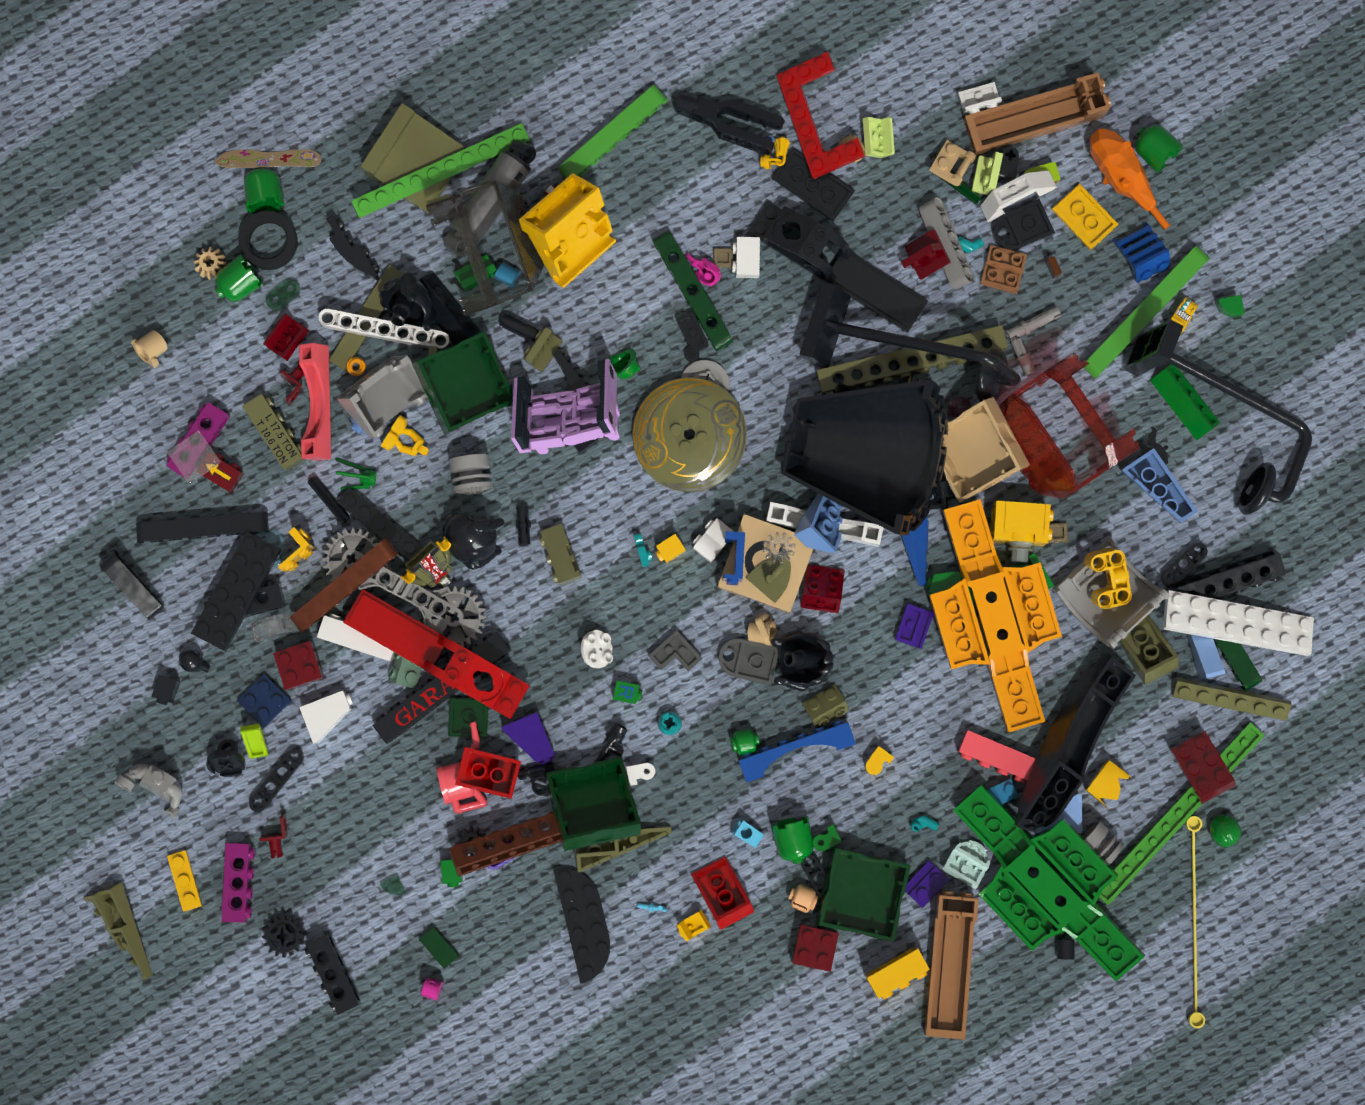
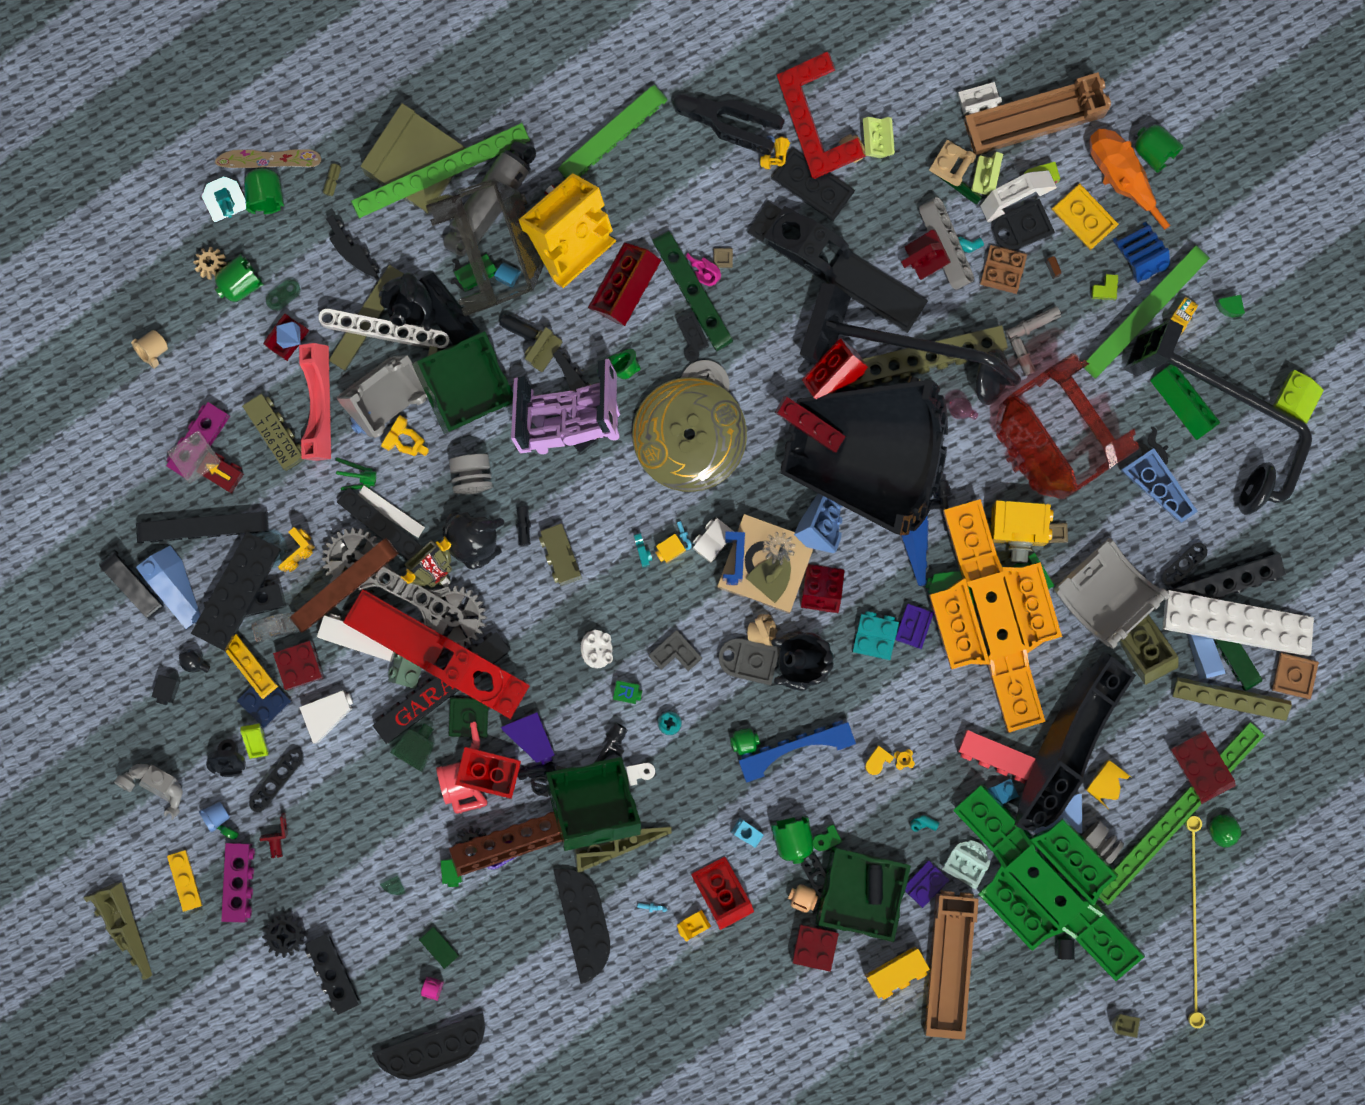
(169, 580): none -> medium blue wedge
(214, 816): none -> medium blue piece
(223, 198): none -> piece
(228, 832): none -> green piece
(250, 667): none -> yellow plate
(263, 218): black tyre -> none
(288, 335): none -> medium blue slope
(293, 378): dark red bracket -> none
(328, 500): black axle -> none
(333, 175): none -> olive piece
(360, 362): light orange plate -> none
(391, 512): none -> white sticker
(415, 747): none -> clear green torso
(433, 1049): none -> black plate
(625, 283): none -> dark red slope
(683, 534): none -> medium azure hand
(747, 257): white brick -> none
(809, 424): none -> dark red plate
(825, 706): olive bracket -> none
(835, 370): none -> red slope
(851, 530): white arch -> none
(875, 636): none -> teal plate
(875, 884): none -> black piece
(909, 760): none -> yellow plate
(980, 450): tan tile -> none
(1008, 168): black piece -> none
(1108, 291): none -> lime piece
(1116, 575): yellow beam -> none
(1126, 1025): none -> olive plate
(1295, 676): none -> medium nougat plate
(1299, 396): none -> lime slope

